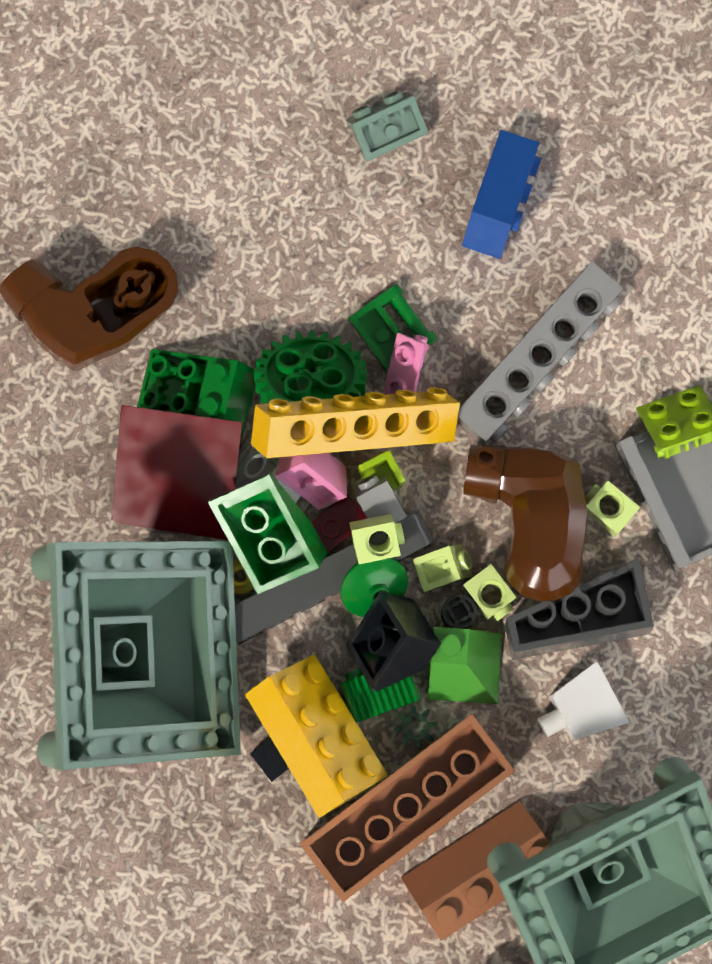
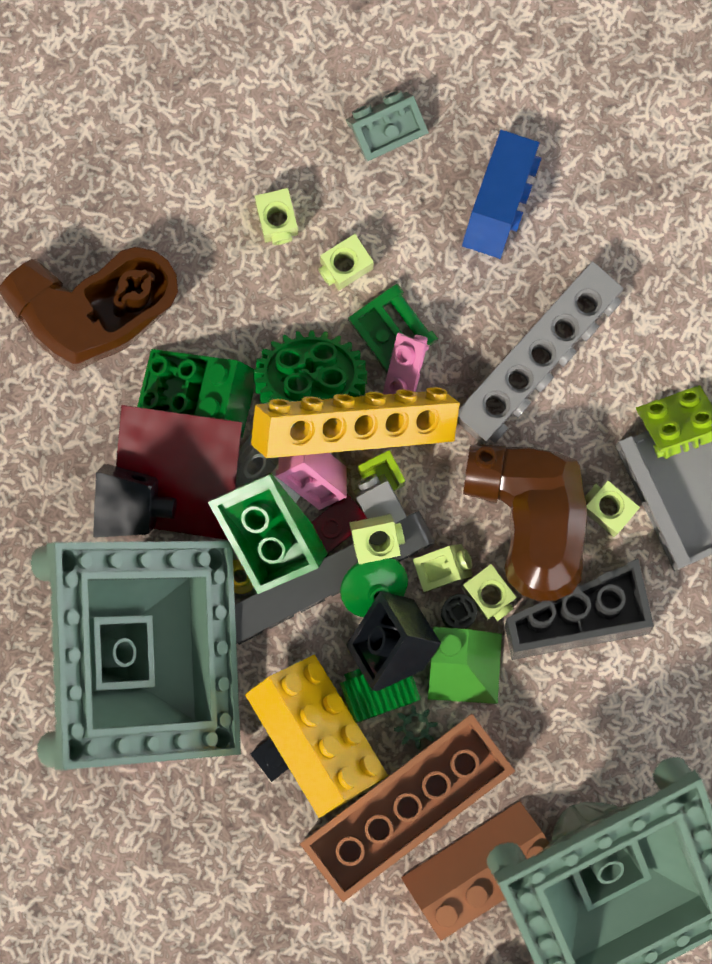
(128, 503): none -> black torso
(271, 203): none -> yellowish green brick
(351, 249): none -> yellowish green brick
(584, 706): white torso -> none

